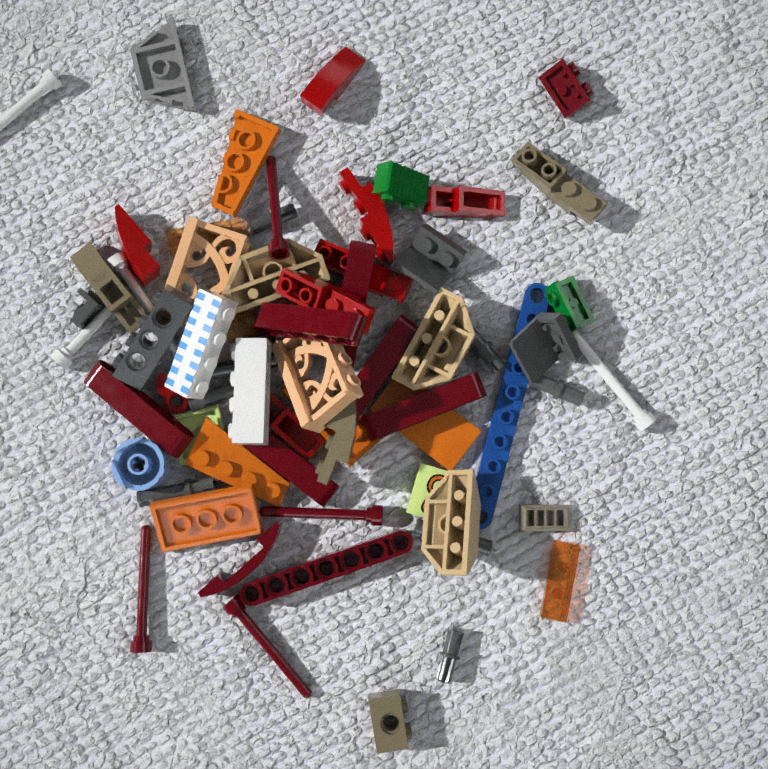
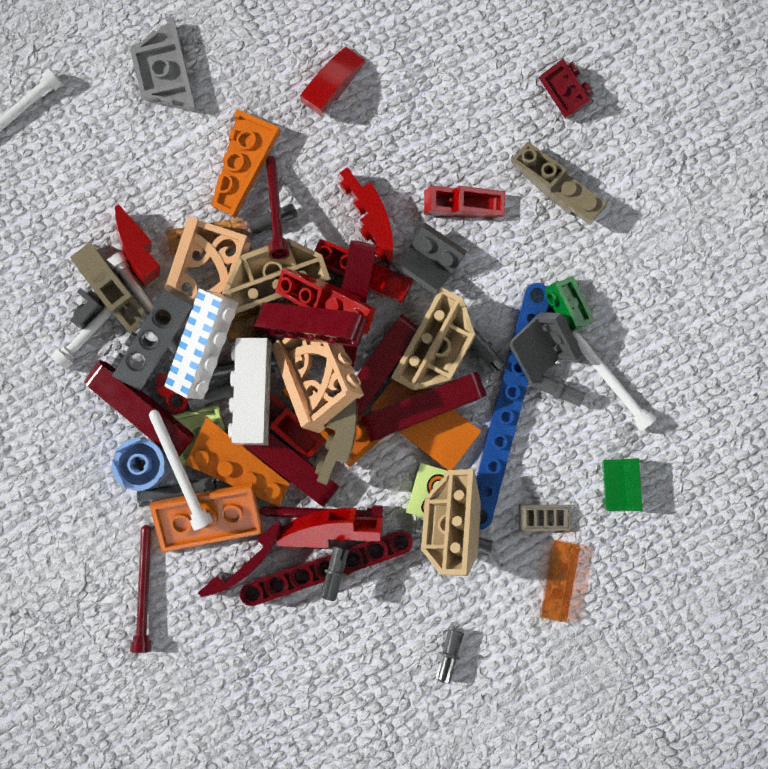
(199, 516): none -> white piece
(236, 608): dark red piece -> none
(320, 527): none -> red slope
(334, 573): none -> dark grey axle
(389, 737): dark tan brick -> none
(400, 185): green brick -> none
(622, 485): none -> green panel

